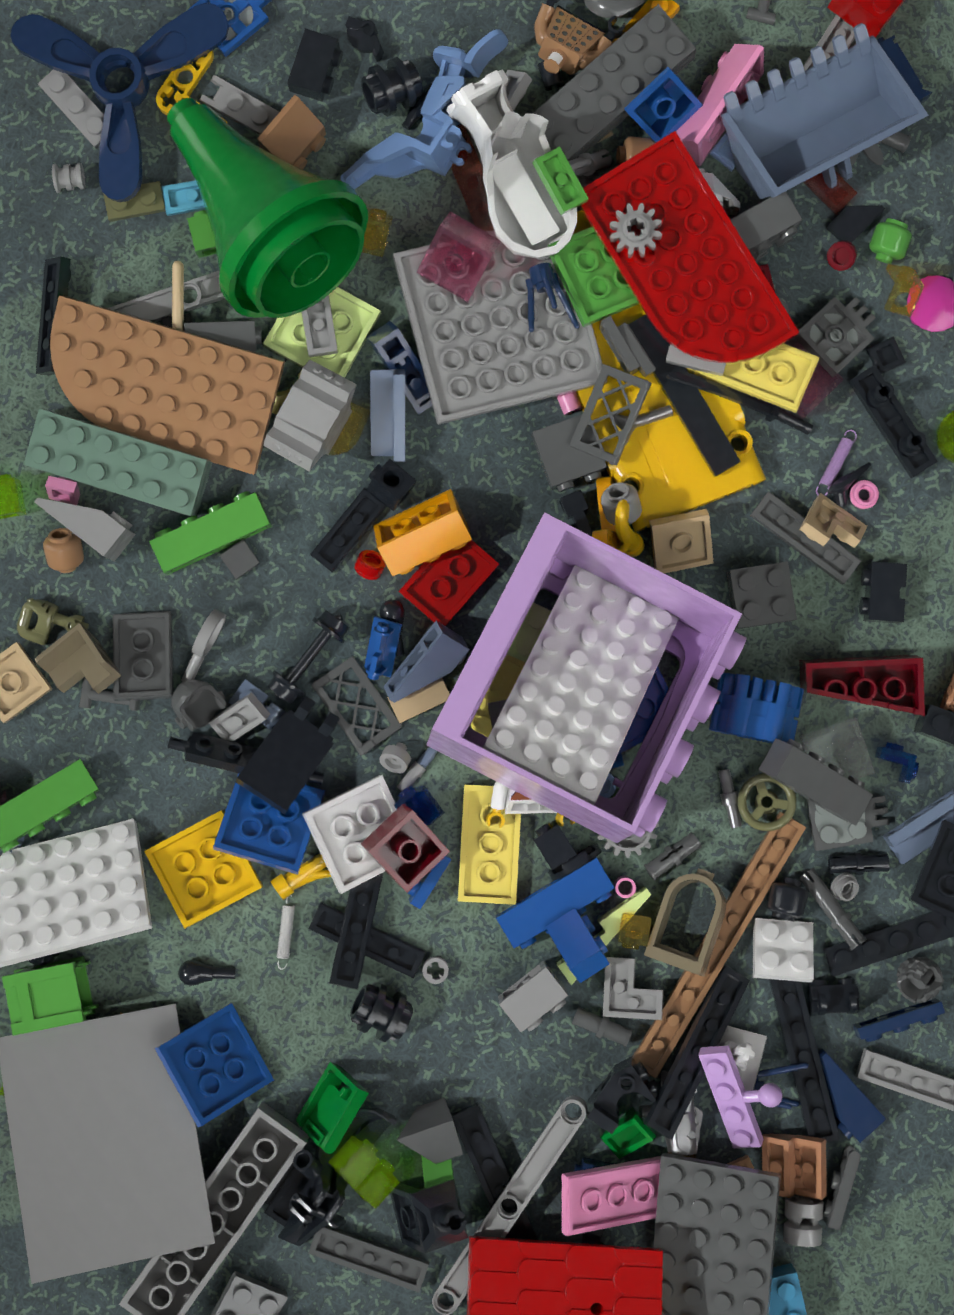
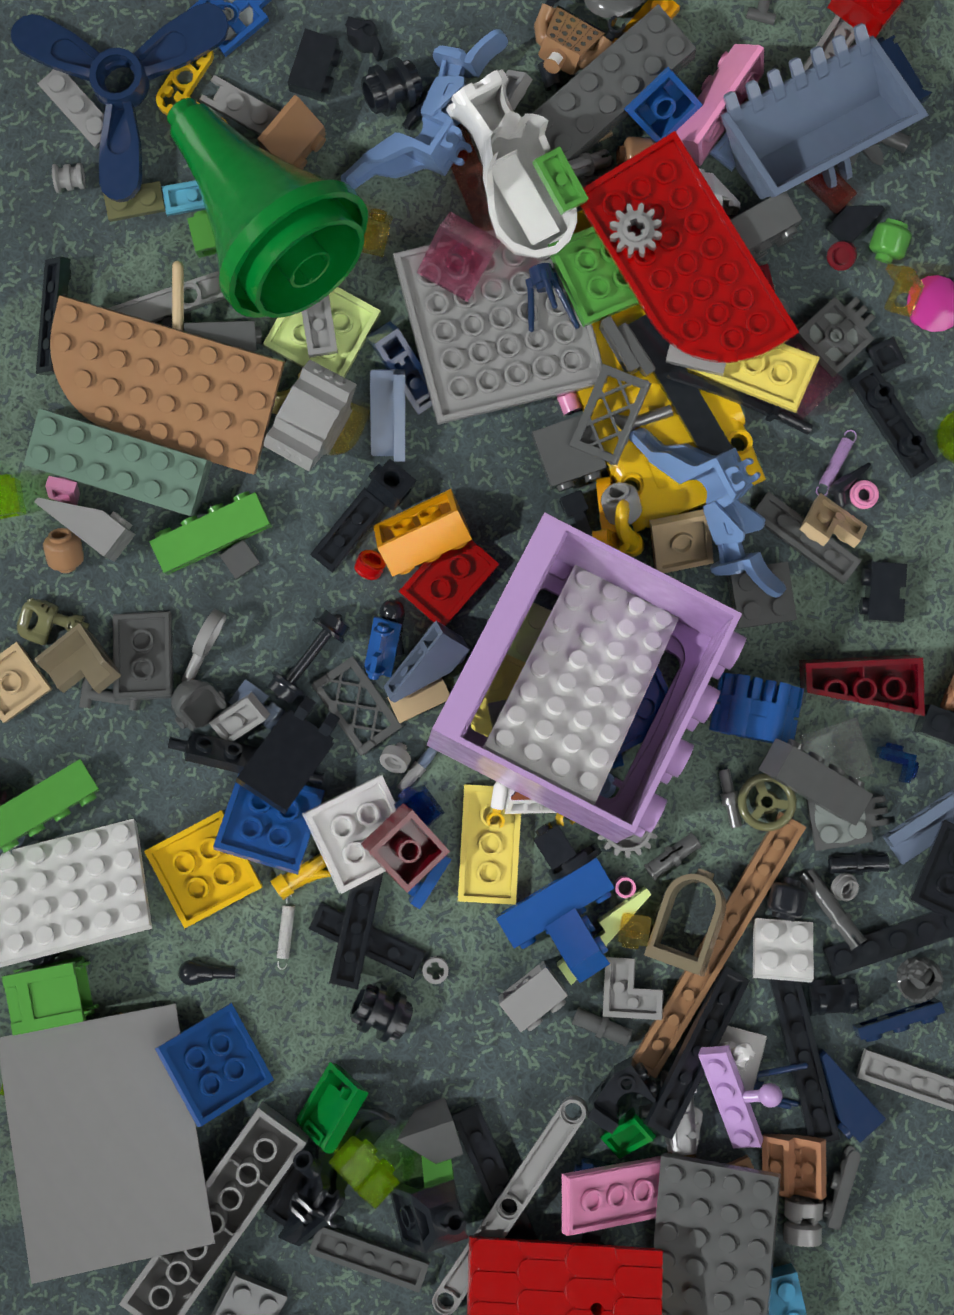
(725, 514): none -> medium blue piece

